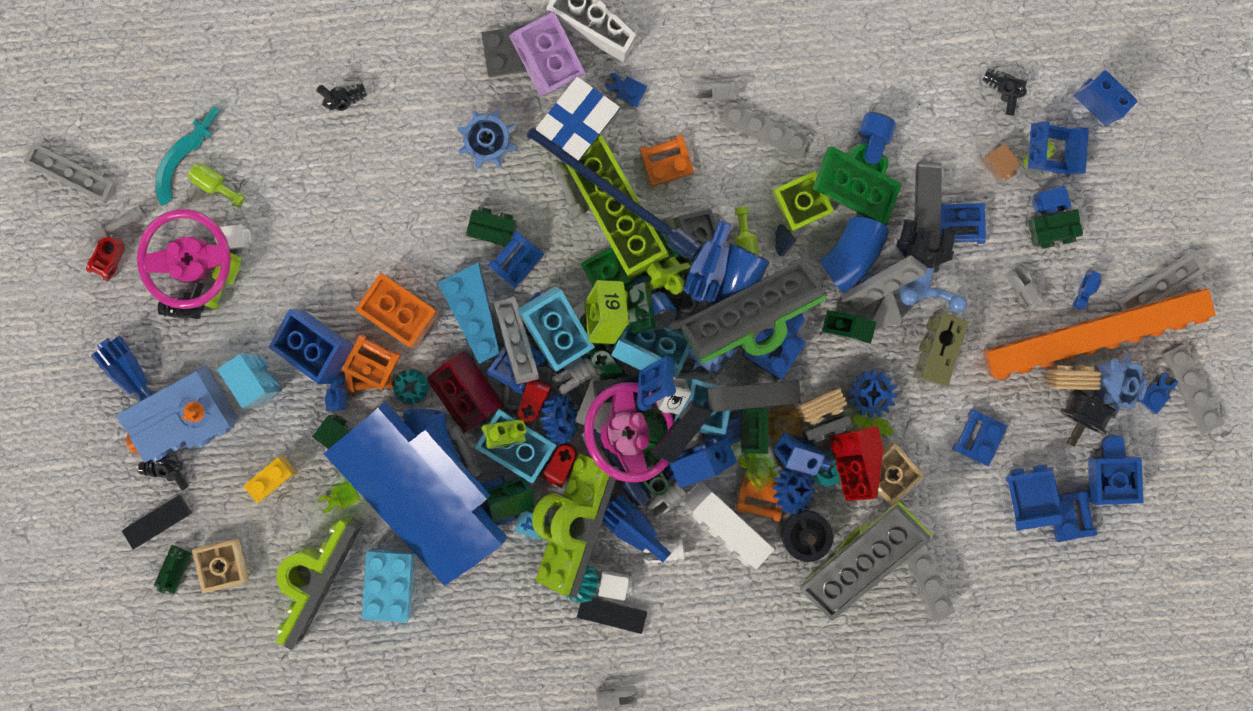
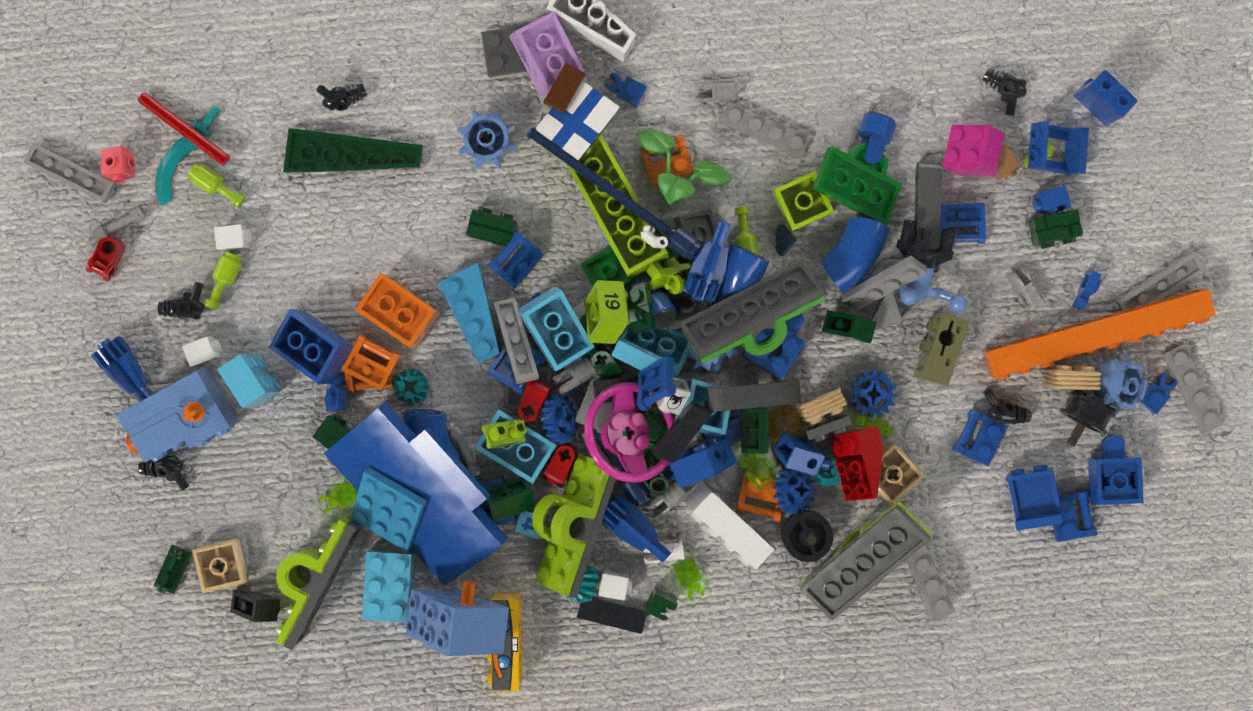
(117, 164): none -> coral brick
(156, 522): black tile -> none
(176, 259): dark pink piece -> none
(184, 129): none -> red axle
(202, 351): none -> white brick
(255, 606): none -> black slope
(270, 479): yellow brick -> none
(331, 152): none -> dark green wing
(388, 509): none -> dark azure plate
(457, 621): none -> medium blue piece
(464, 391): dark red slope -> none
(506, 668): none -> brick
(561, 174): light grey bar -> none
(564, 88): none -> reddish brown tile
(616, 697): light grey hinge -> none
(654, 241): none -> white arm
(658, 602): none -> dark green hinge
(673, 186): none -> bright green plant
(688, 574): none -> clear neon green plate
(973, 150): none -> dark pink brick
(1006, 412): none -> black piece

